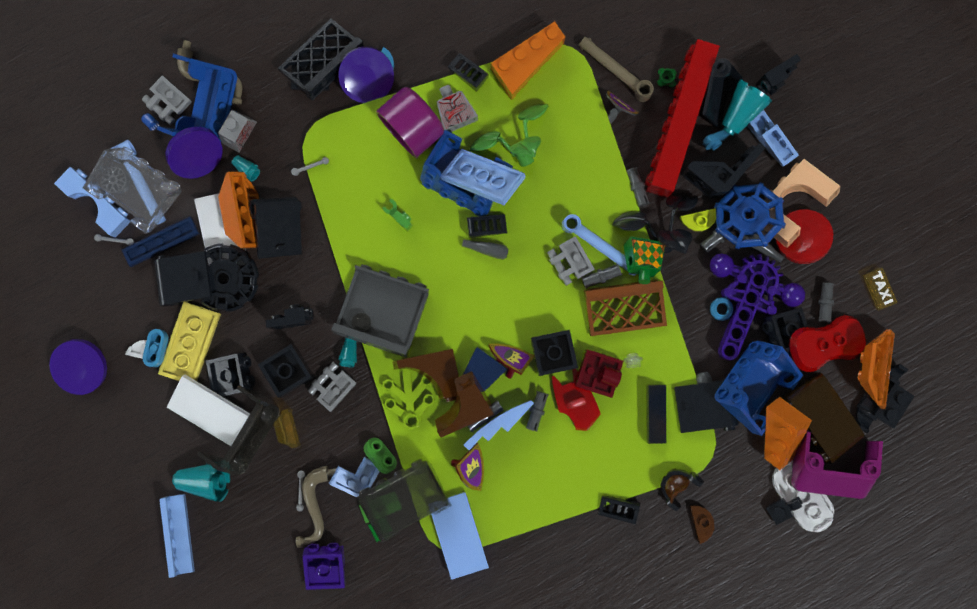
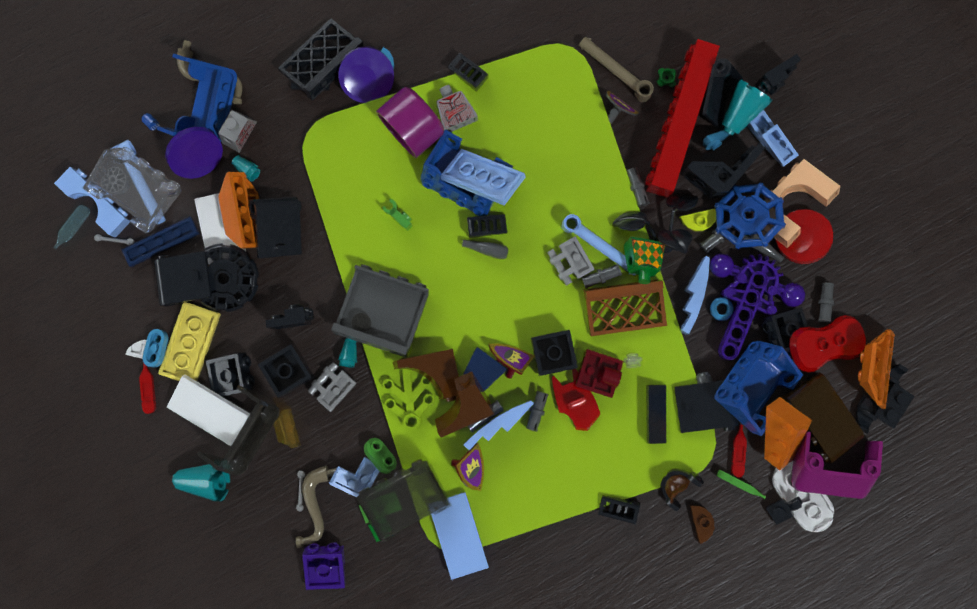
(72, 224): none -> clear light blue piece
(78, 366): dark purple piece -> none
(147, 391): none -> red piece
(170, 95): light grey plate -> none
(177, 535): light blue fence -> none
(295, 171): light grey hinge -> none
(523, 150): bright green plant -> none
(526, 59): orange wedge -> none
(697, 289): none -> light blue slope
(738, 483): none -> bright green piece
(739, 453): none -> red piece
(880, 289): clear yellow tile -> none

